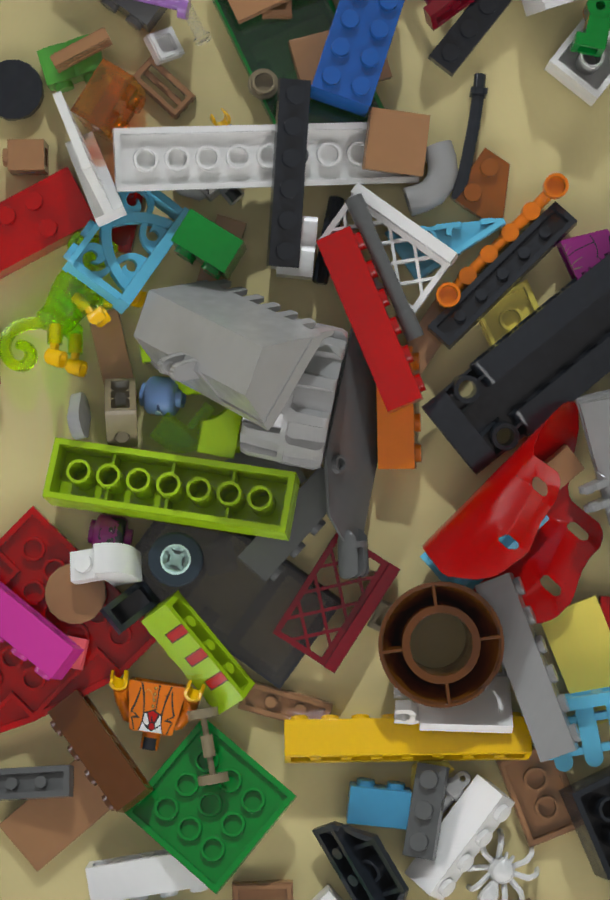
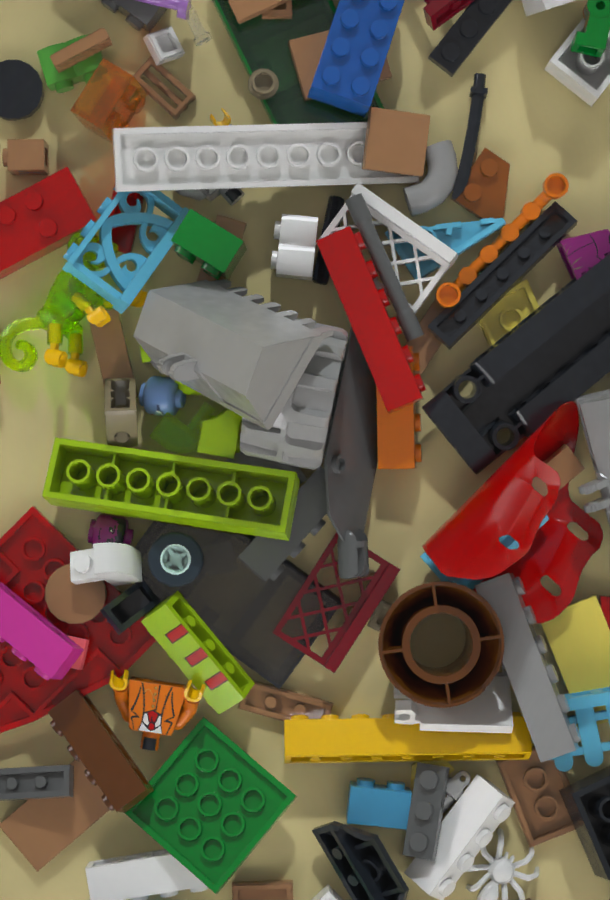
(79, 416): light grey tile -> none
(91, 169): white fence -> none
(208, 747): dark tan wheel -> none
(288, 172): black plate -> none

